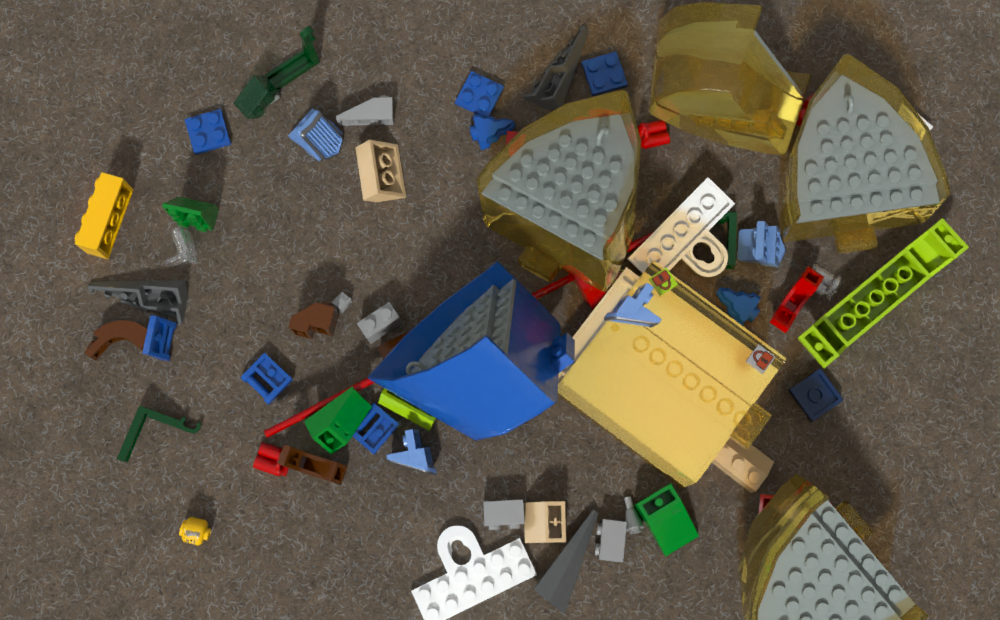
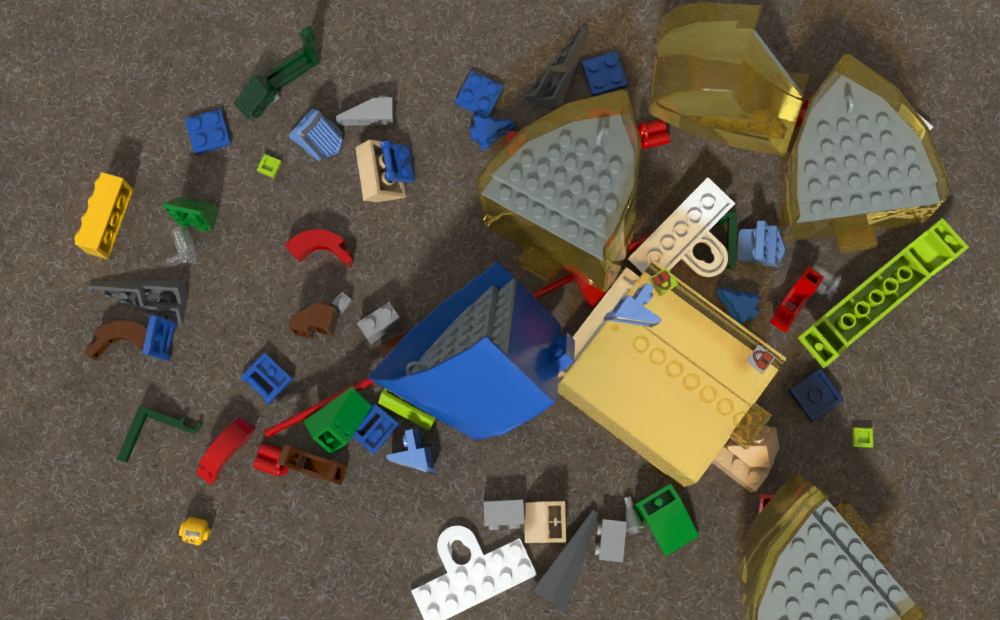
(223, 448): none -> red arch
(269, 166): none -> lime tile
(317, 239): none -> red arch
(397, 162): none -> blue plate
(761, 451): none -> tan slope
(862, 437): none -> lime tile

